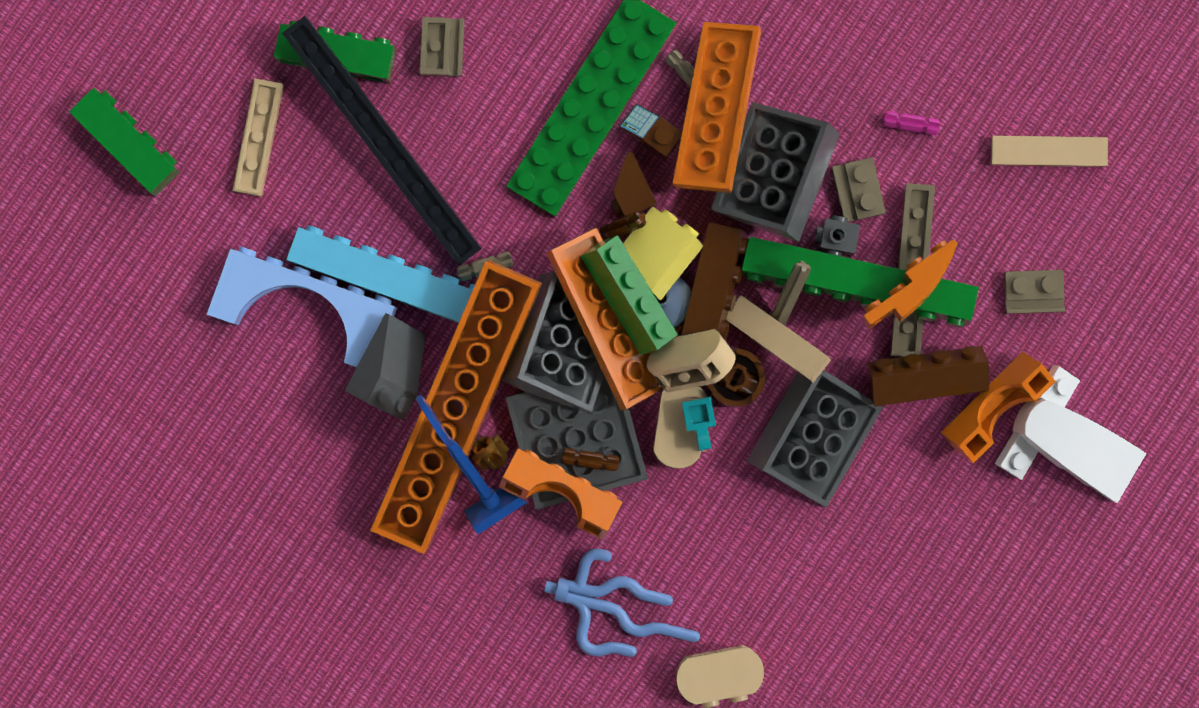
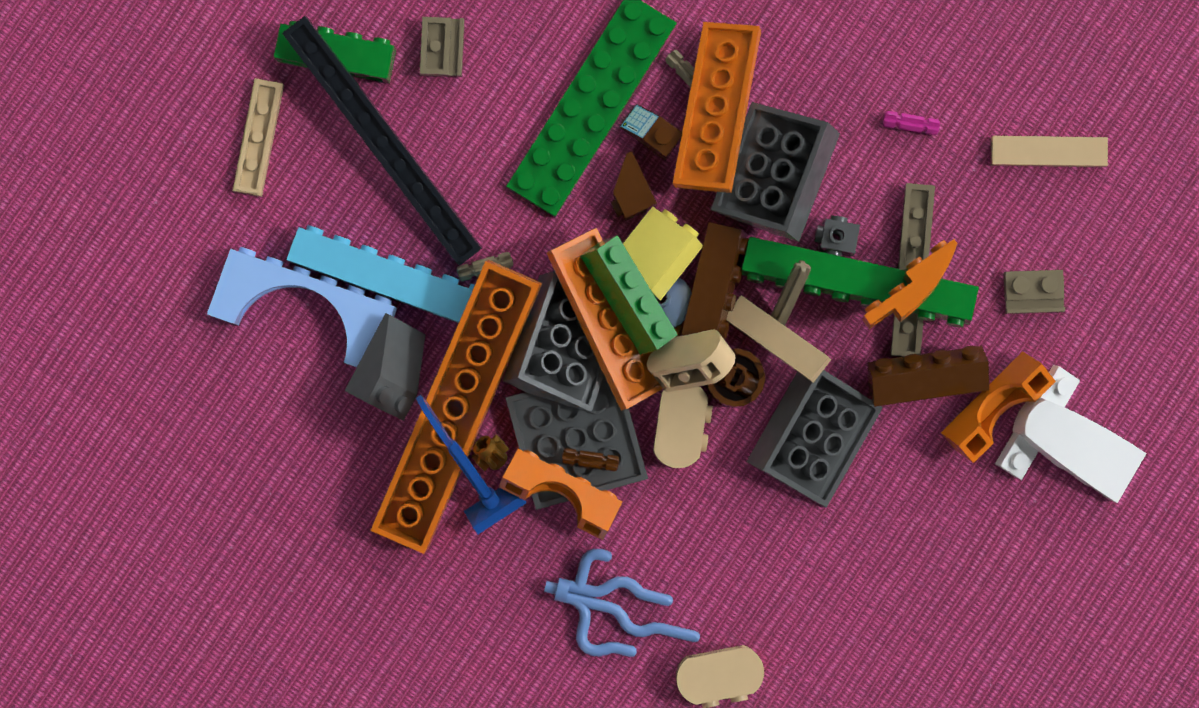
(124, 141): green brick -> none
(623, 225): reddish brown axle -> none
(699, 417): teal plate -> none
(858, 190): dark tan plate -> none

